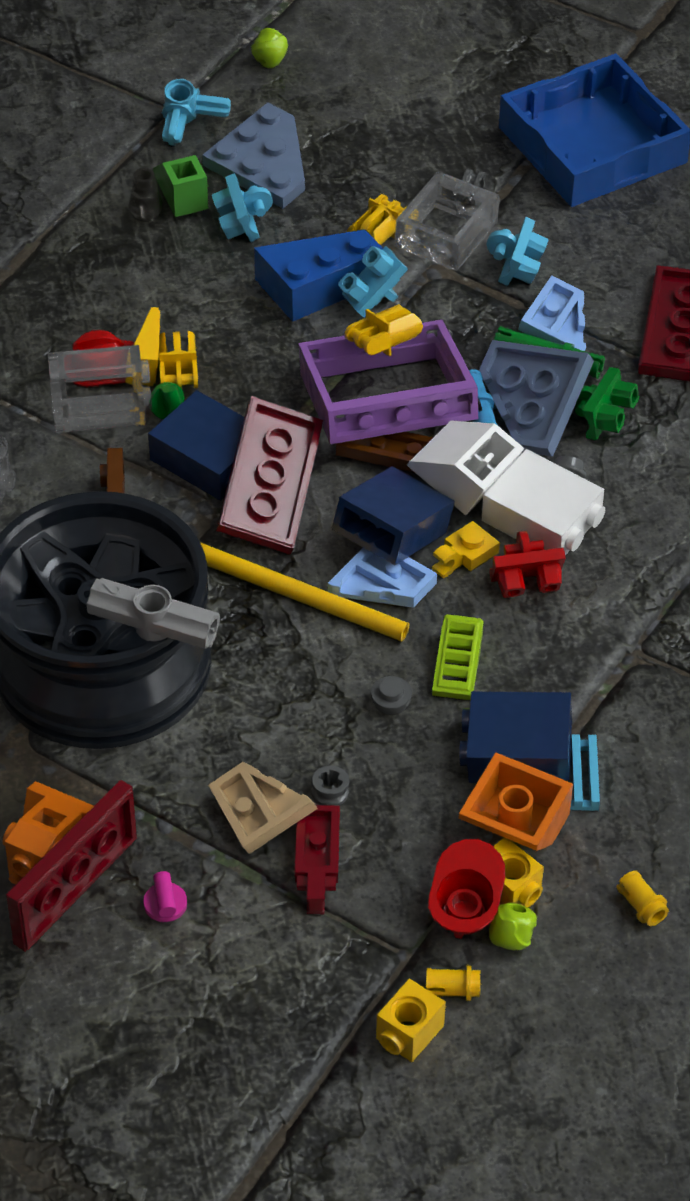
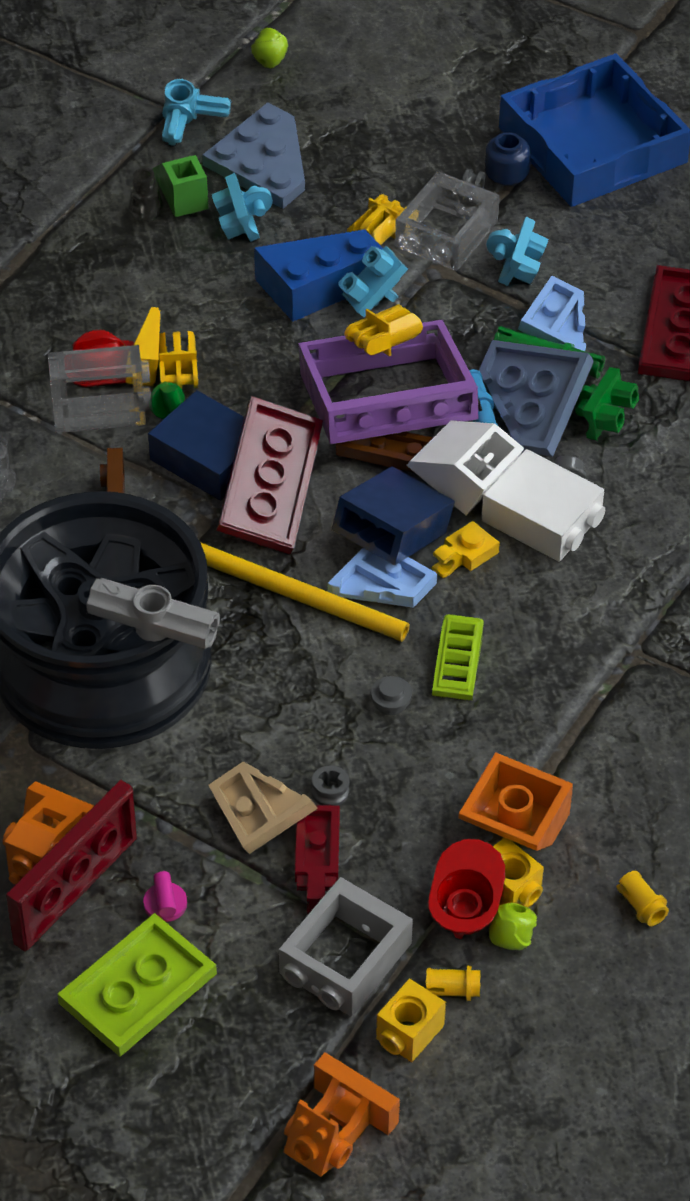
(137, 984): none -> lime plate
(347, 1101): none -> orange tile
(362, 912): none -> light grey window
(507, 159): none -> dark blue head
(520, 726): dark blue brick -> none
(526, 560): red hips -> none
(591, 746): medium azure tile -> none

